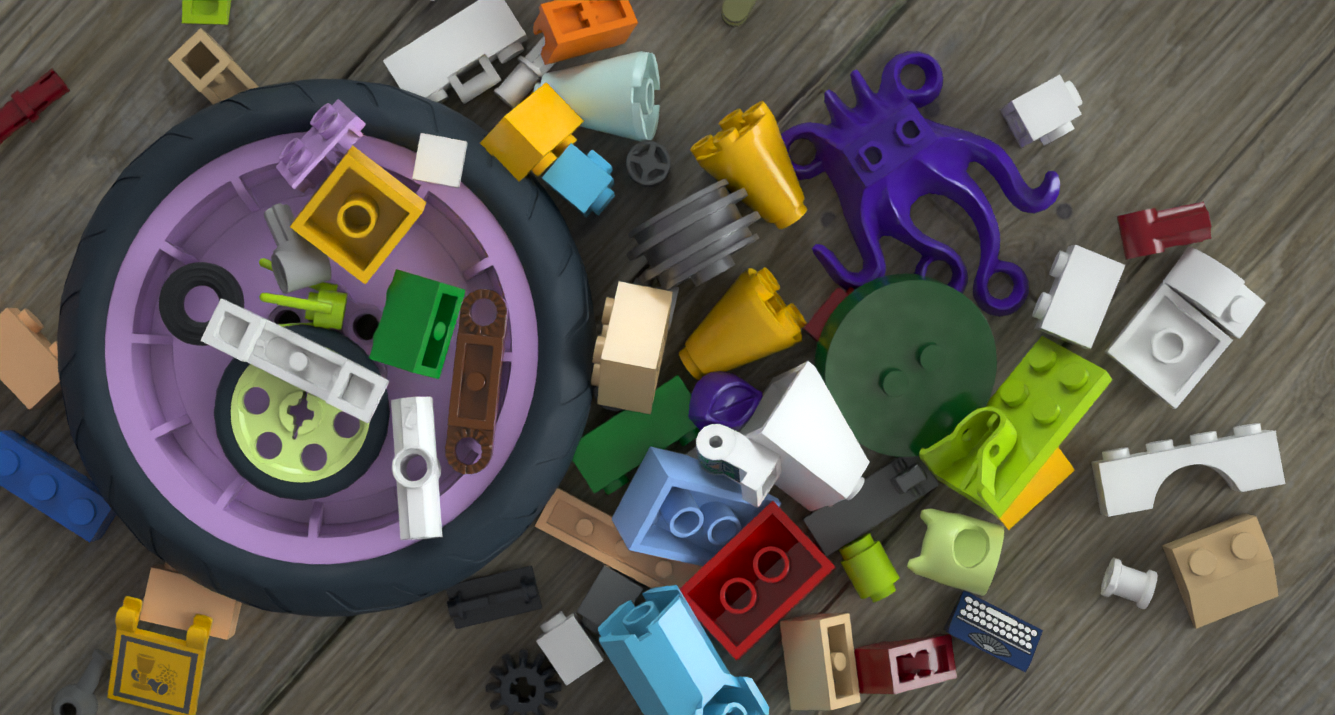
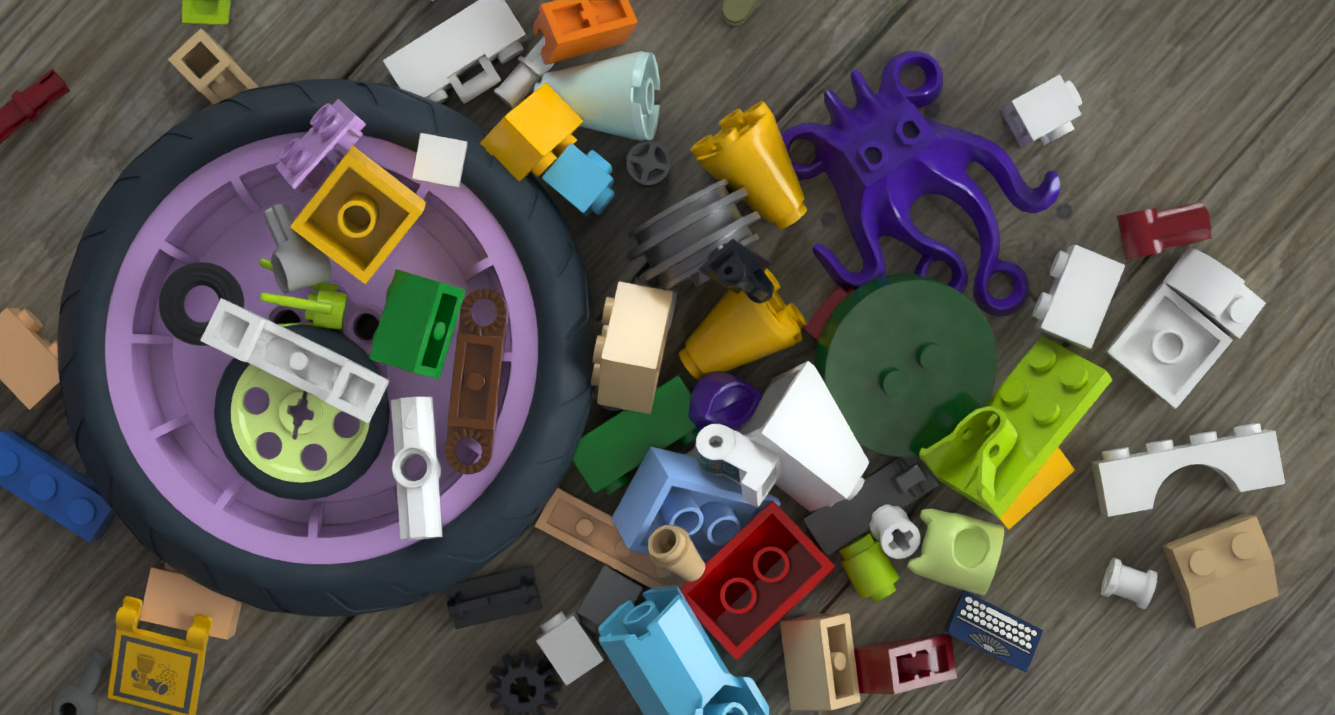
(675, 552): none -> tan cone
(739, 270): none -> black hinge
(904, 540): none -> white bush

